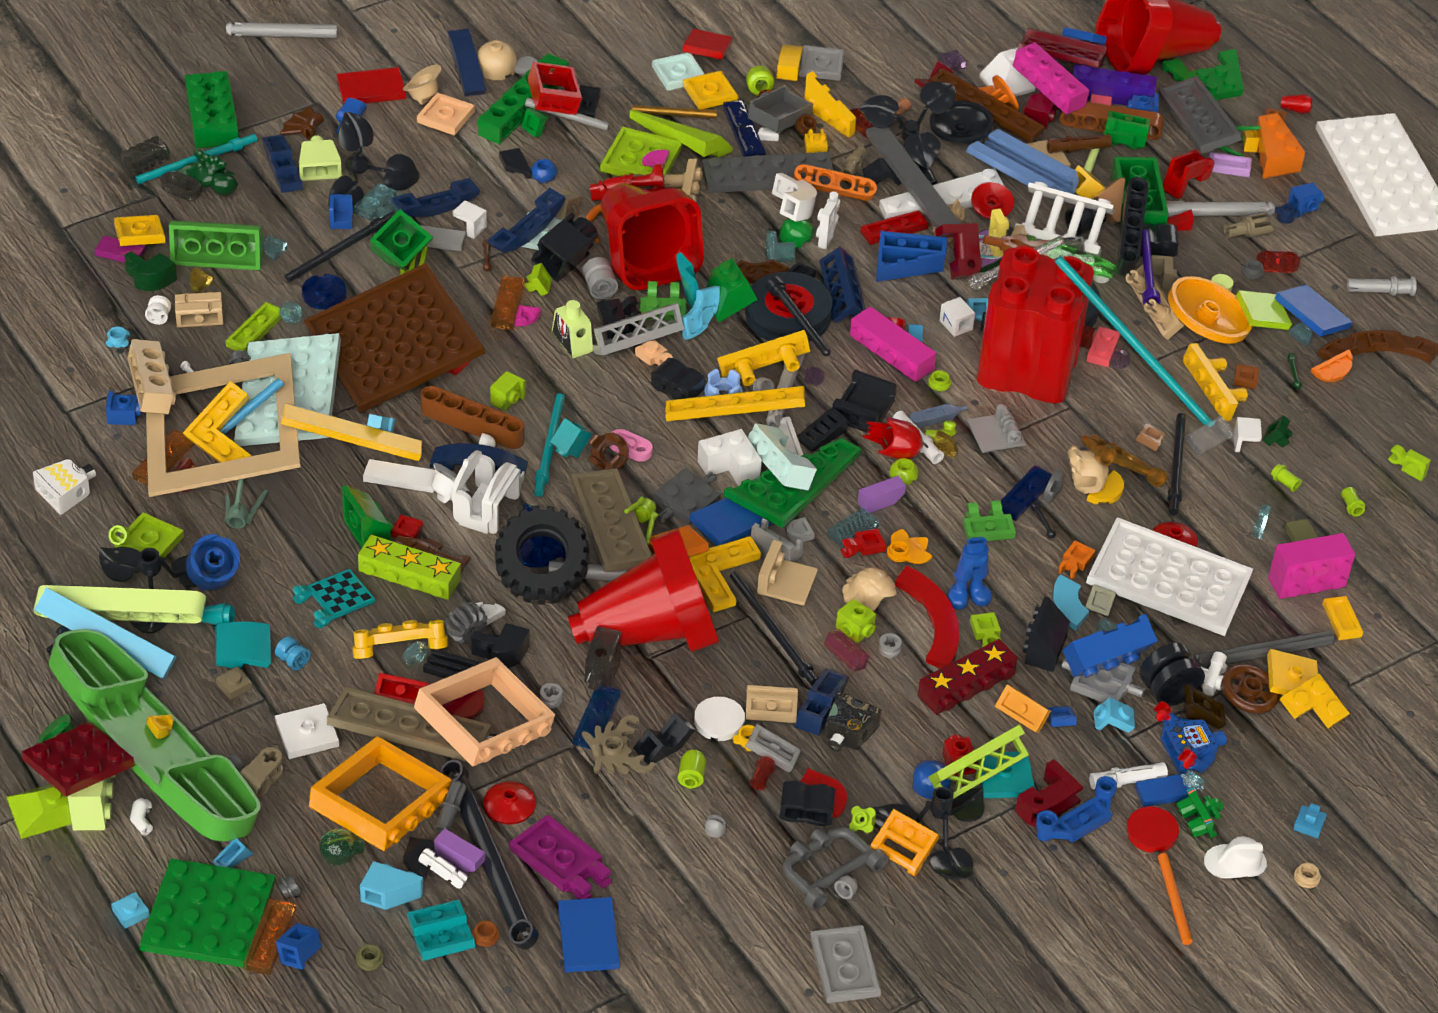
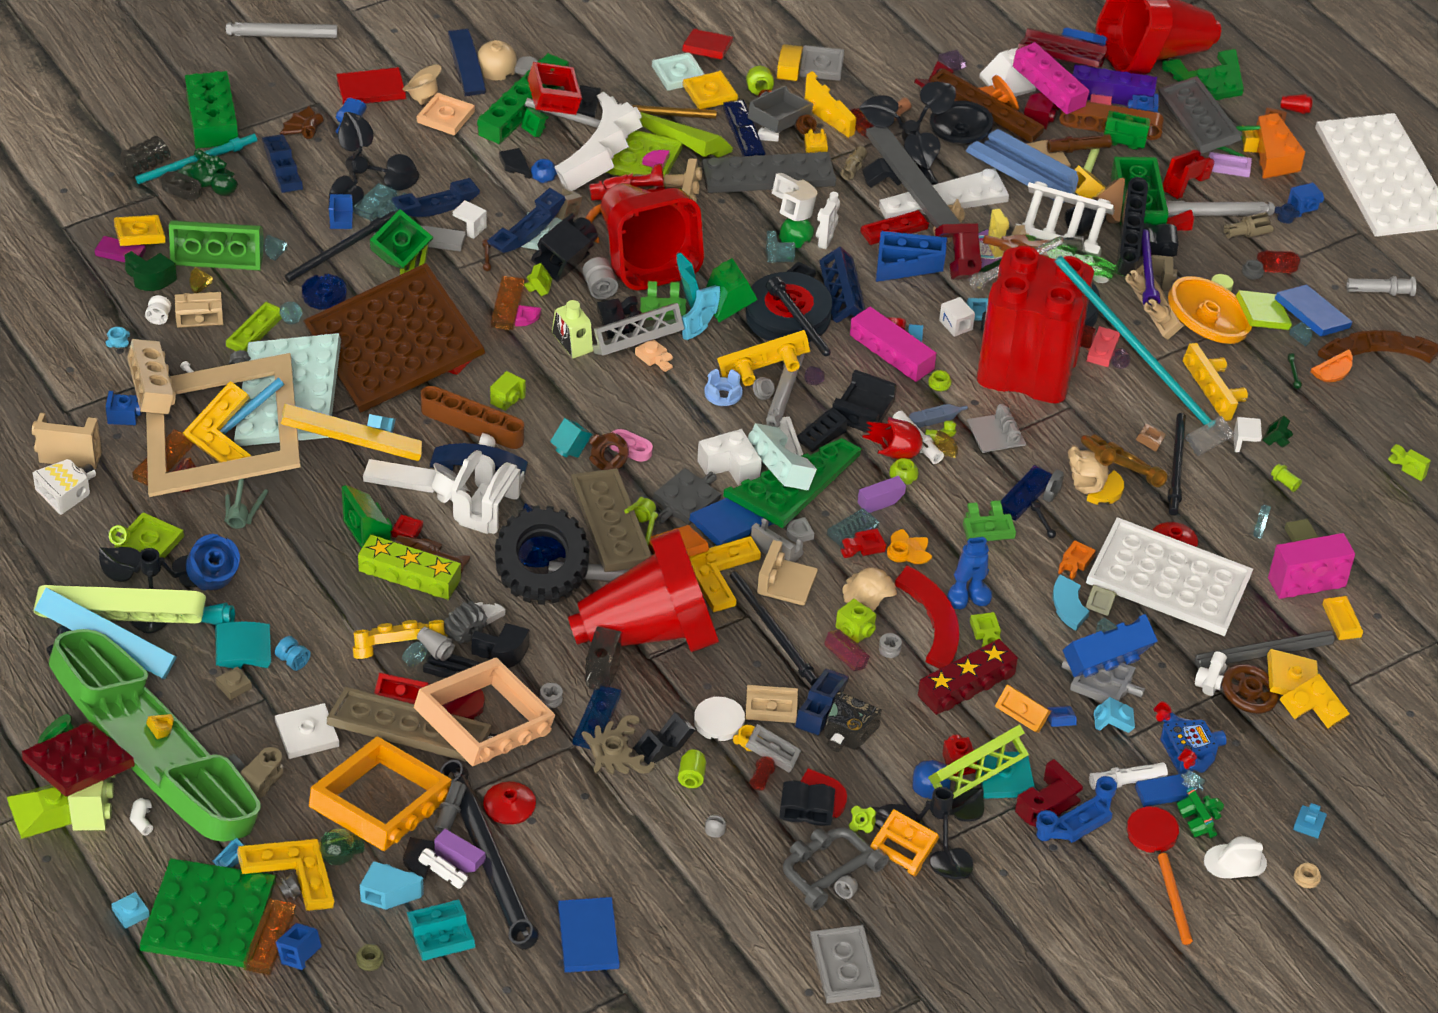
(68, 442): none -> tan panel
(298, 855): none -> yellow plate
(319, 160): yellowish green torso -> none
(336, 595): teal flag -> none
(436, 643): none -> light grey cone
(485, 934): dark orange plate -> none
(542, 474): teal bar -> none
(561, 857): magenta tile -> none
(608, 139): none -> white arch
(677, 379): black brick -> none
(735, 403): yellow tile -> none
(755, 271): reddish brown tile -> none
(835, 179): orange beam -> none
(994, 194): red dish -> none
(1046, 636): black slope -> none
(1169, 671): black wheel -> none
(1200, 706): dark brown slope -> none
(1246, 376): dark orange plate -> none
(1354, 505): lime pin -> none

